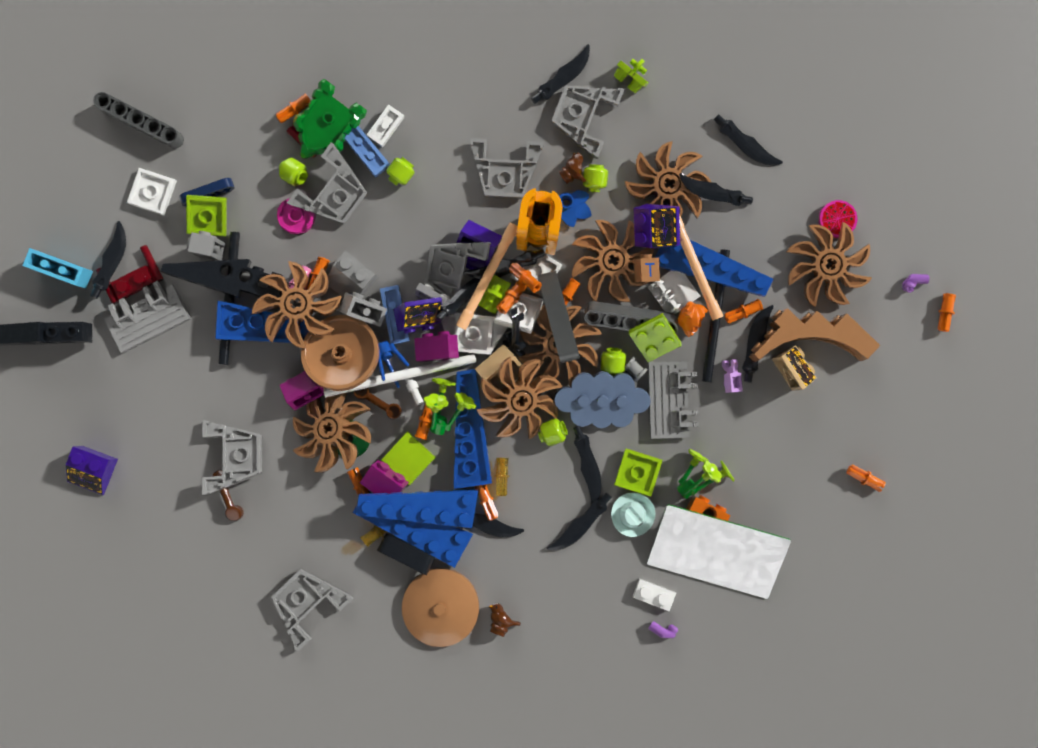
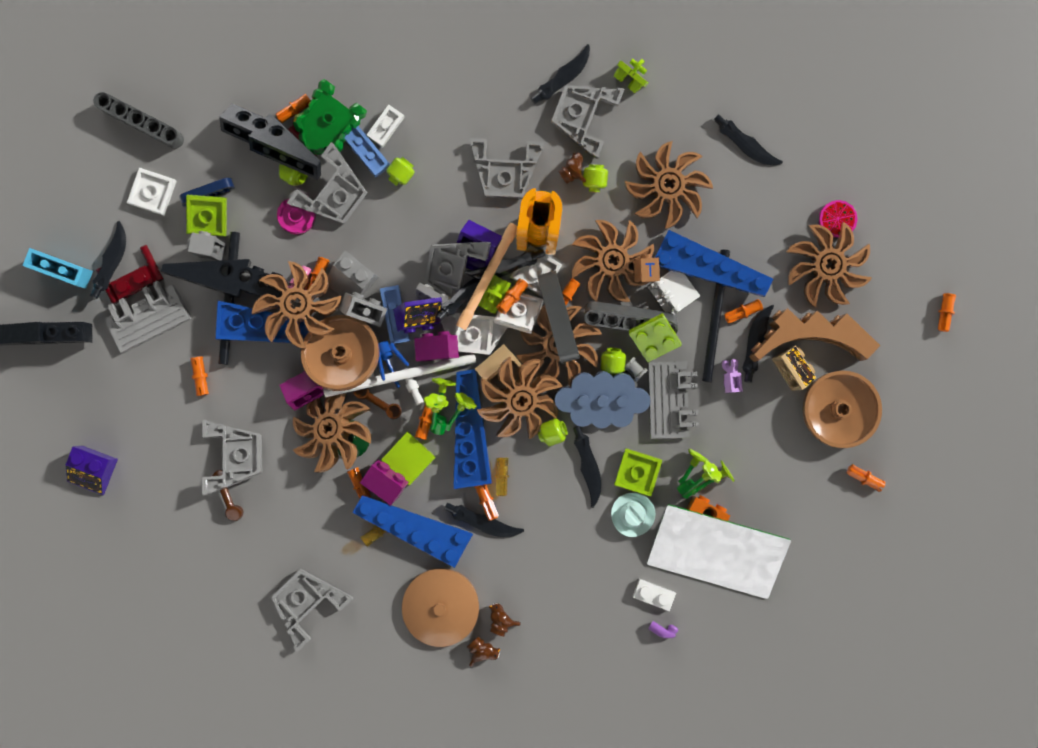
(199, 376): none -> orange pin
(269, 139): none -> black brick
(406, 554): black beam -> none
(435, 507): blue wing -> none
(482, 651): none -> reddish brown animal
(513, 337): black bar -> none
(525, 277): orange axle -> none
(576, 209): blue plate -> none
(582, 524): black sword -> none
(656, 226): slope -> none
(691, 317): orange hair -> none
(711, 303): light nougat piece -> none
(714, 192): black sword -> none
(842, 409): none -> medium nougat dish
(914, 279): medium lavender arm -> none

